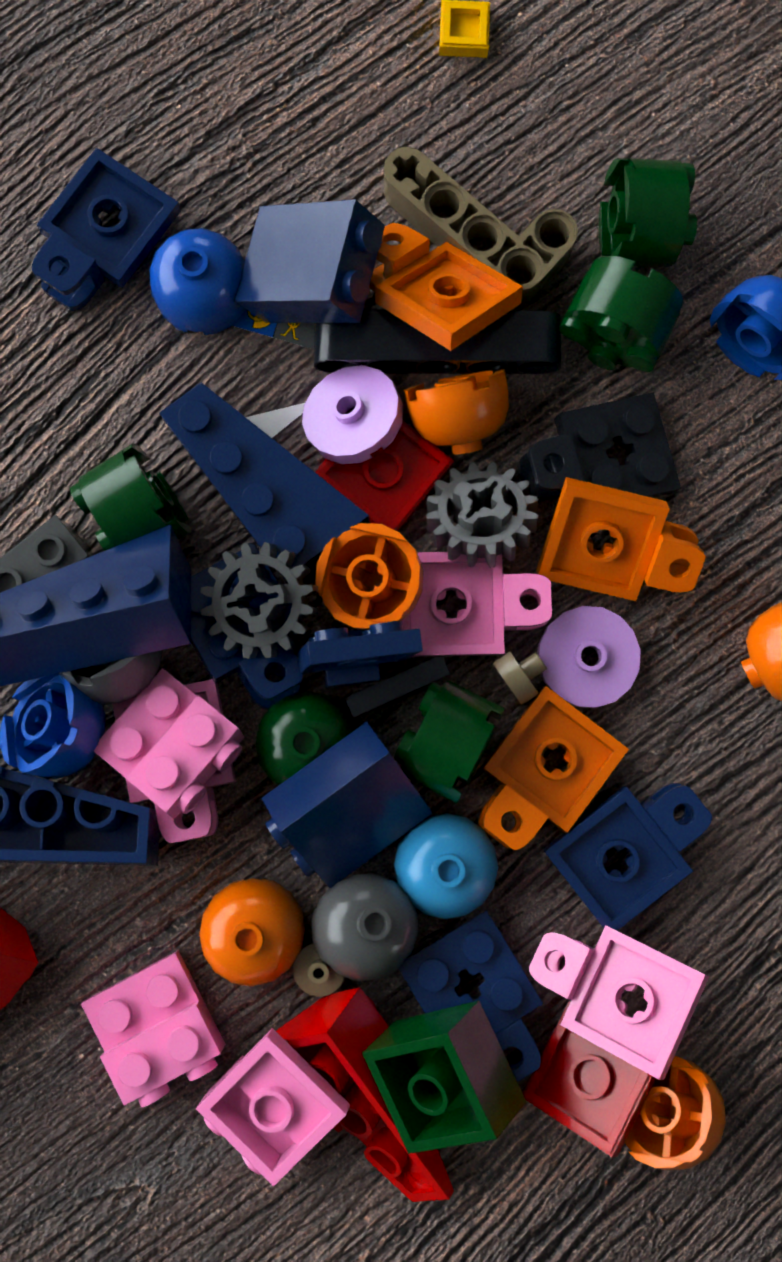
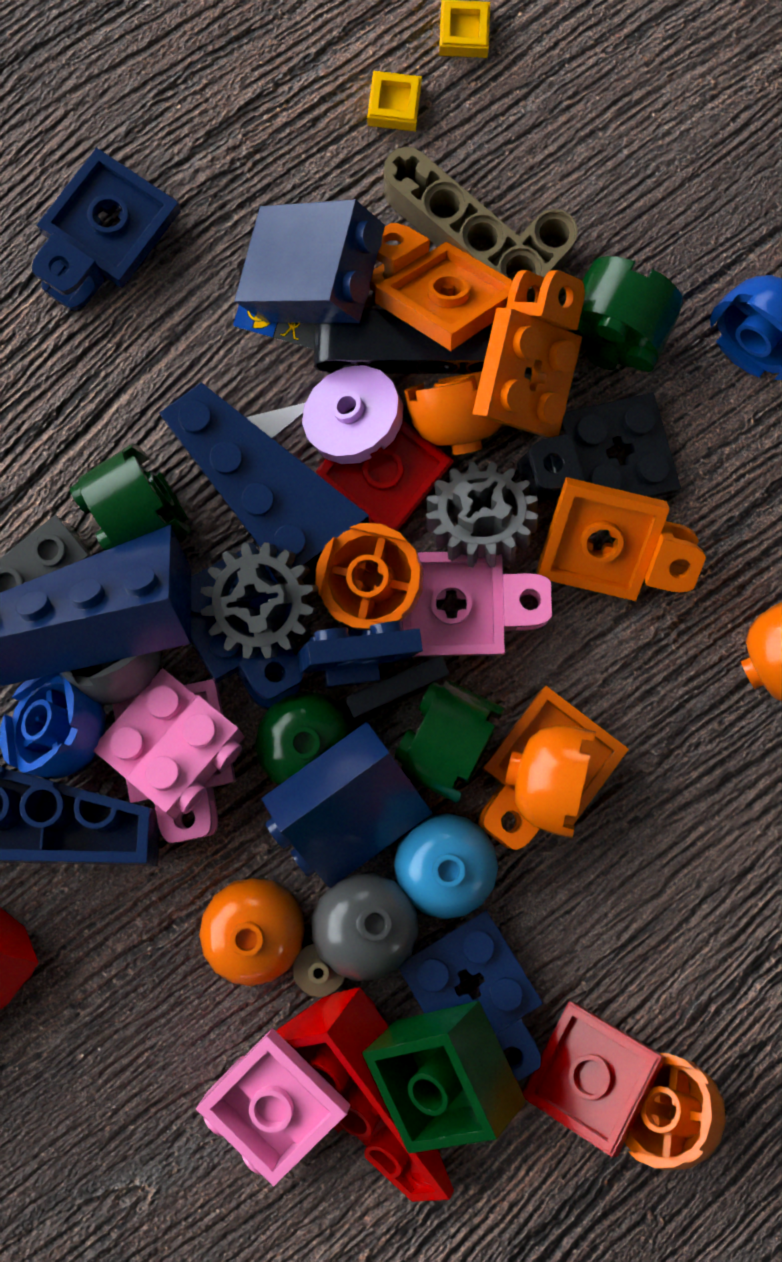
(154, 1030): bright pink plate -> none
(197, 281): blue cylinder -> none
(394, 101): none -> yellow tile
(519, 675): dark tan tile -> none
(533, 338): none -> orange plate
(551, 777): none -> orange cylinder
(595, 986): bright pink plate -> none
(616, 650): lavender plate -> none
(647, 211): dark green brick -> none
(650, 837): dark blue plate -> none

